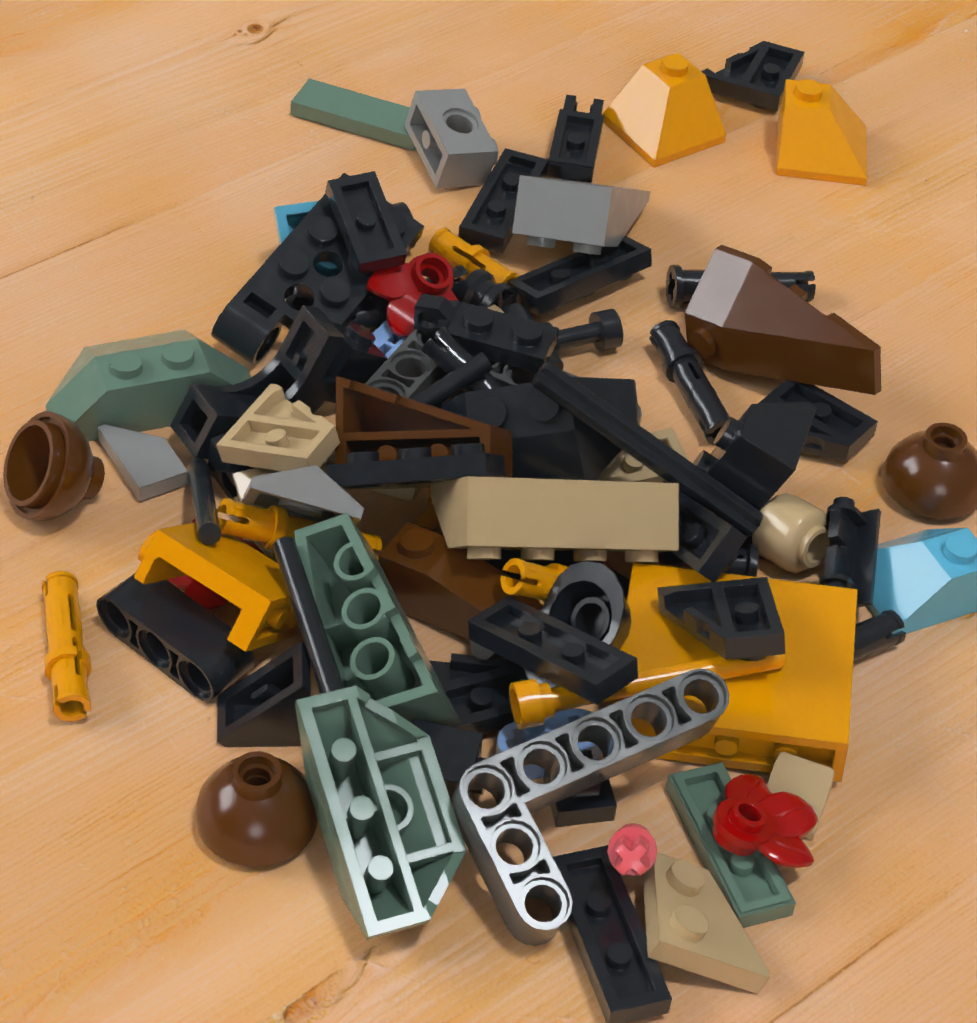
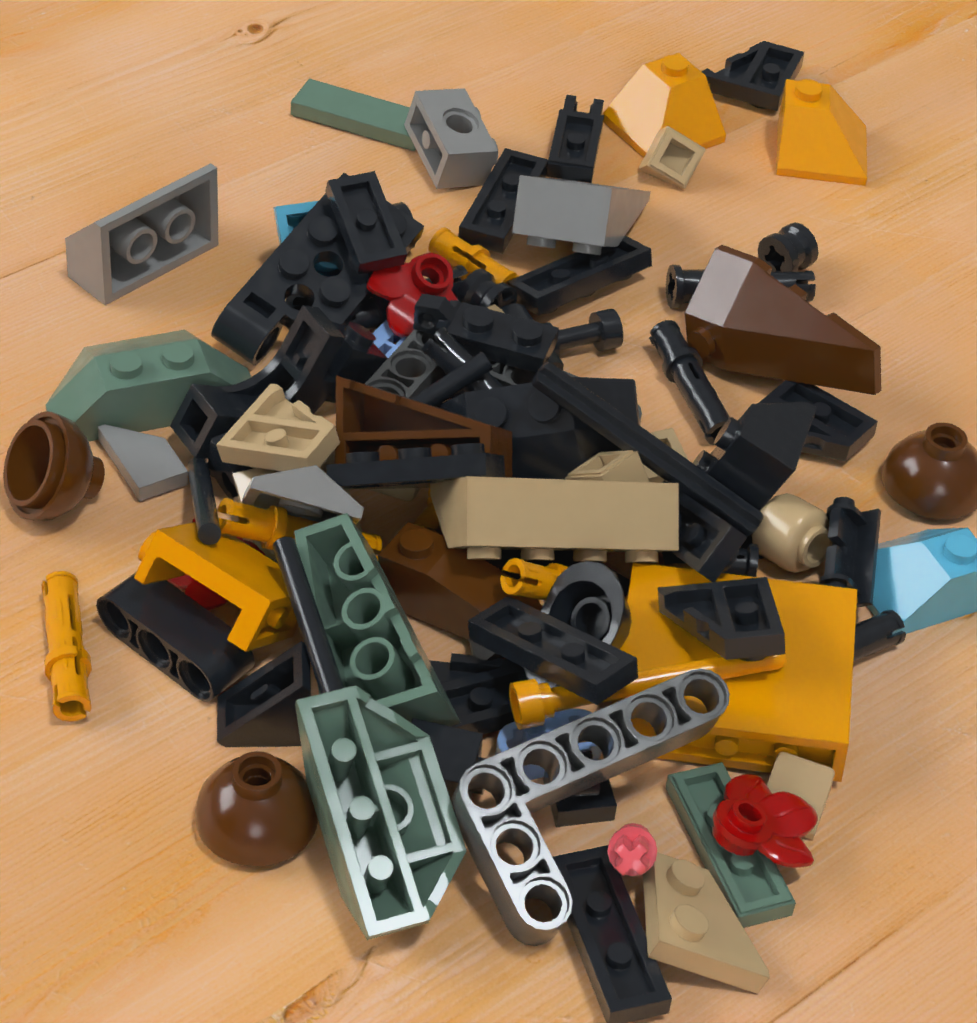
(146, 237): none -> light grey slope
(611, 467): none -> tan slope
(672, 157): none -> tan slope
(789, 249): none -> black wheel

